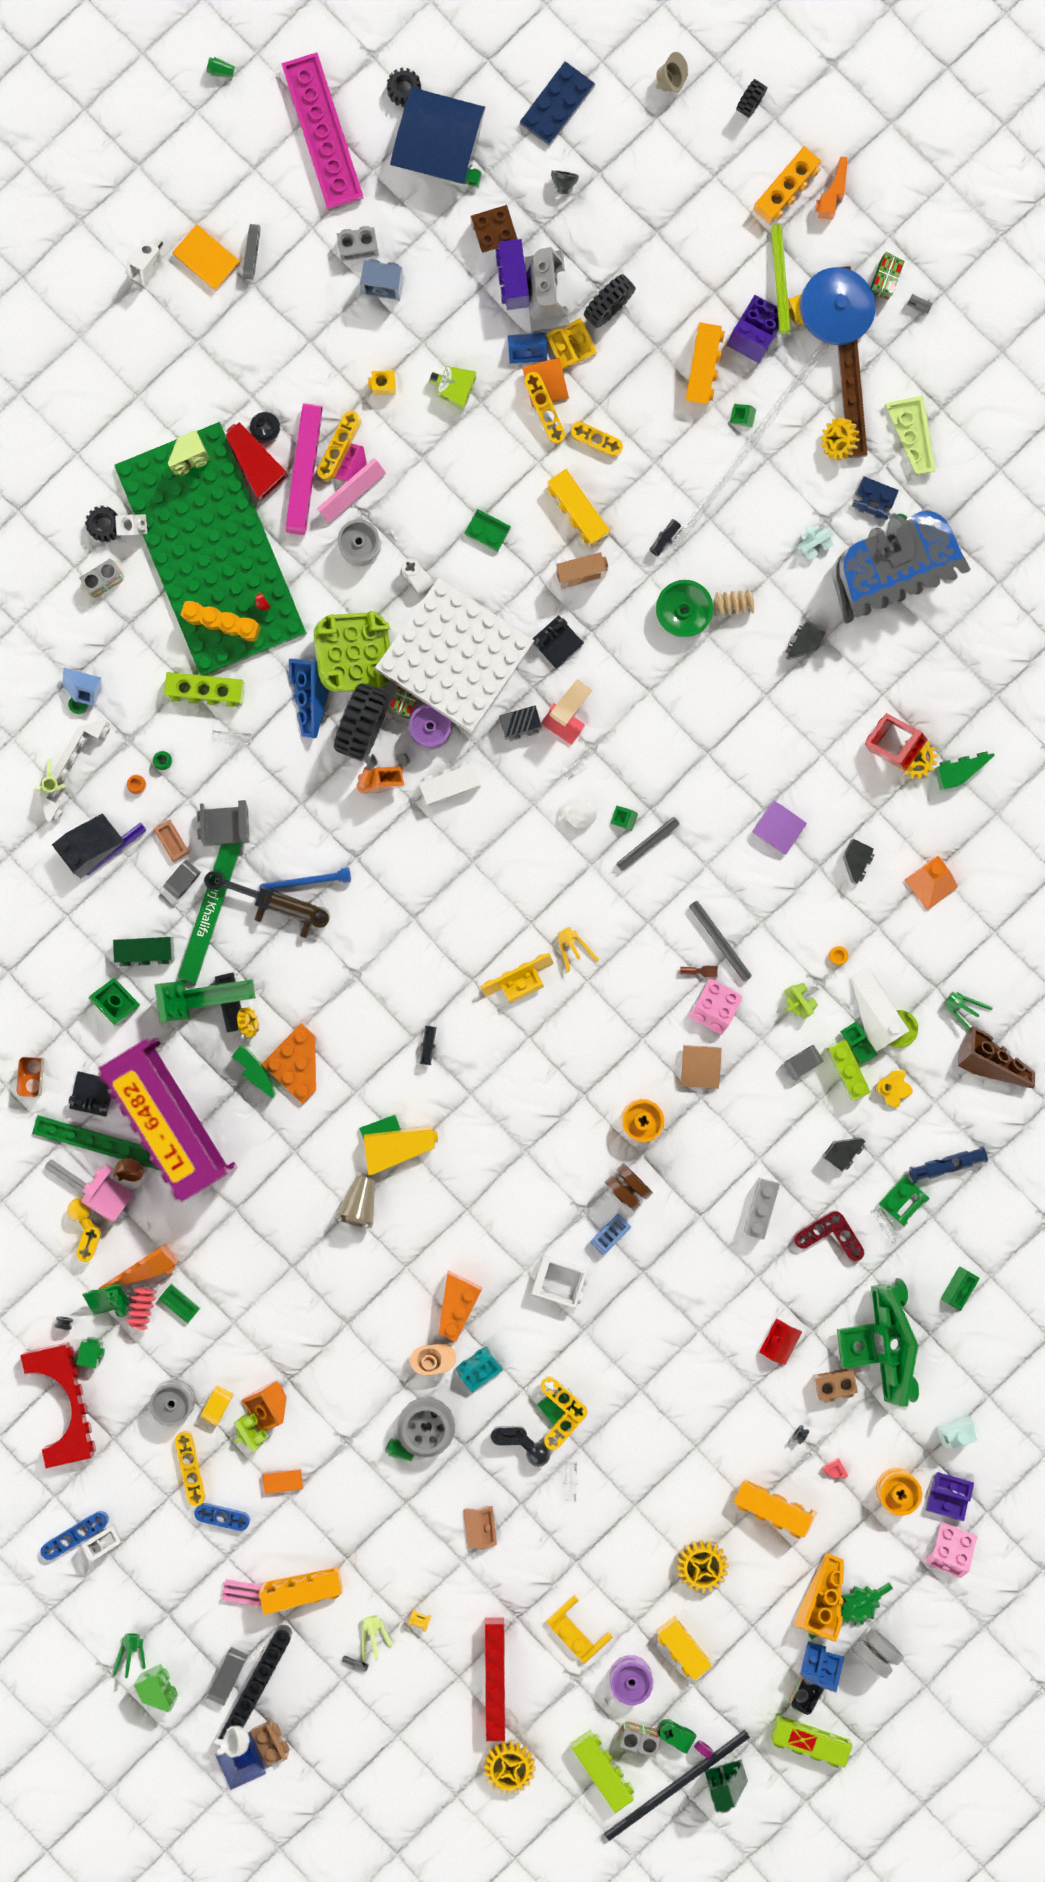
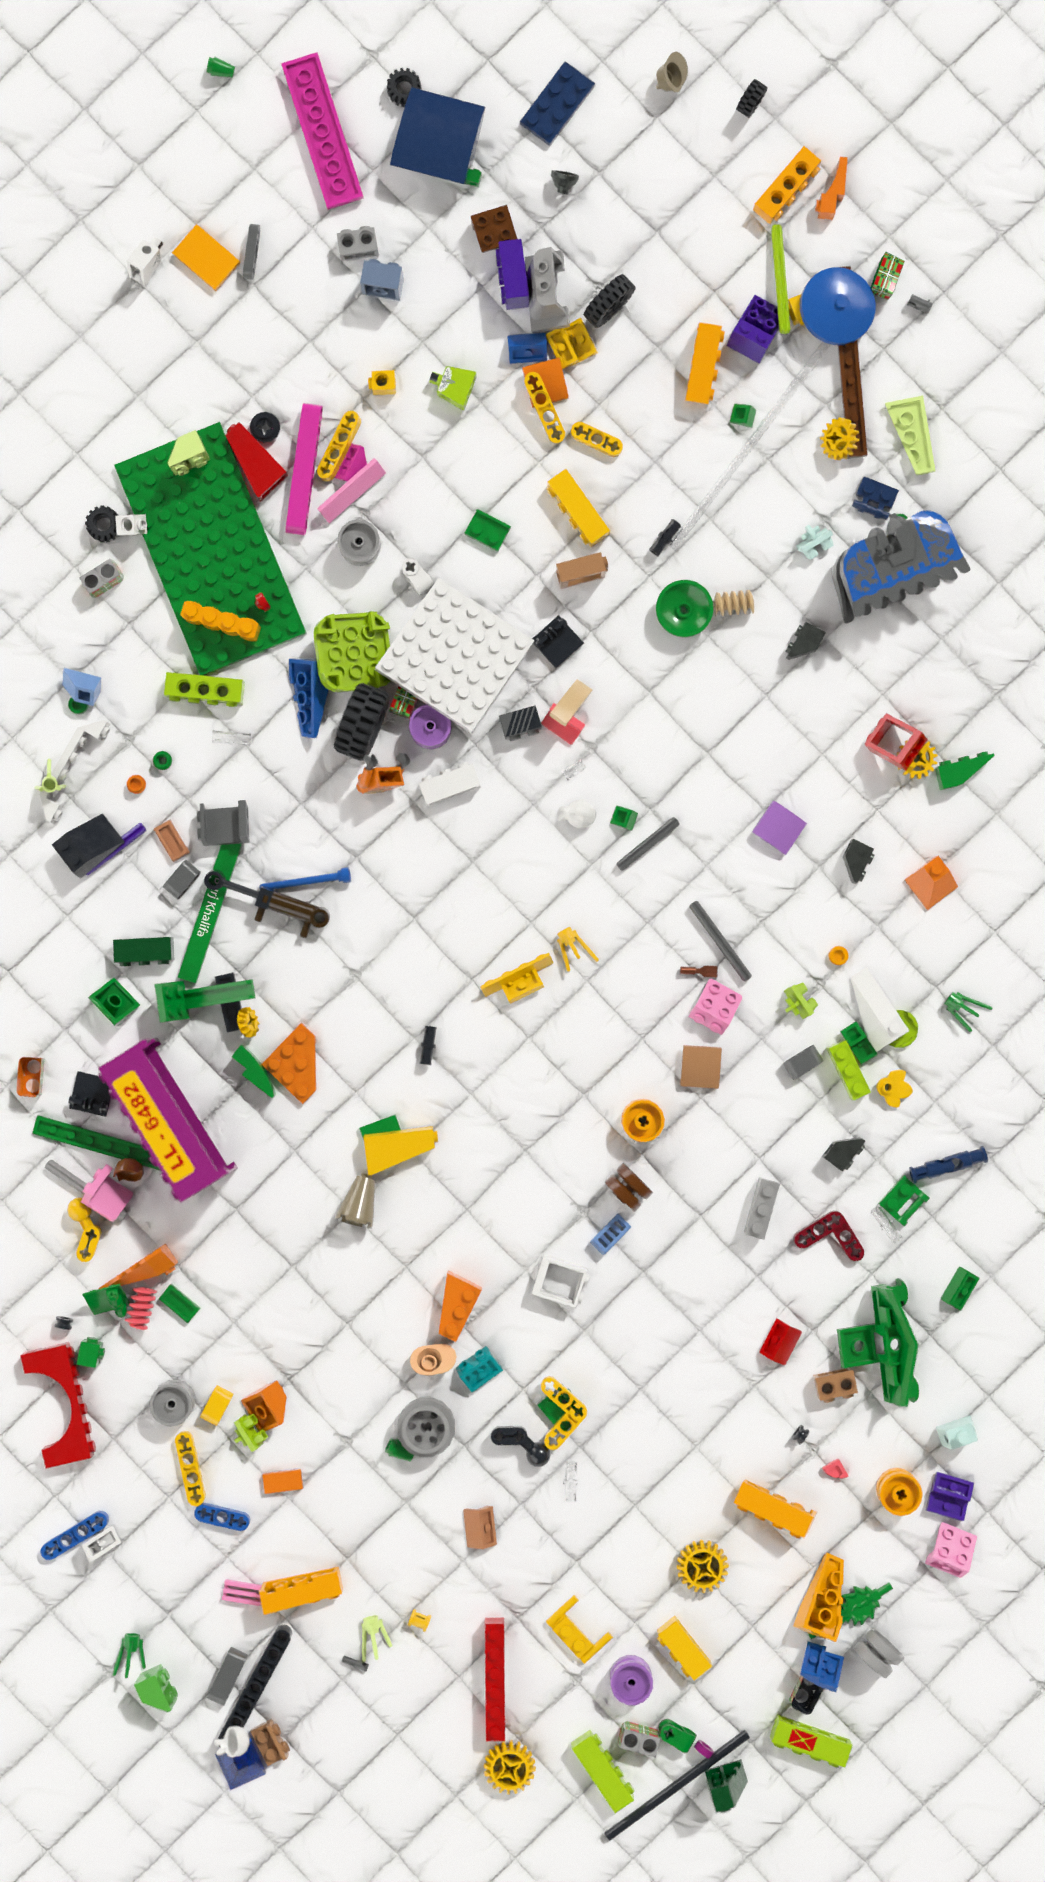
(985, 1058): reddish brown wedge -> none

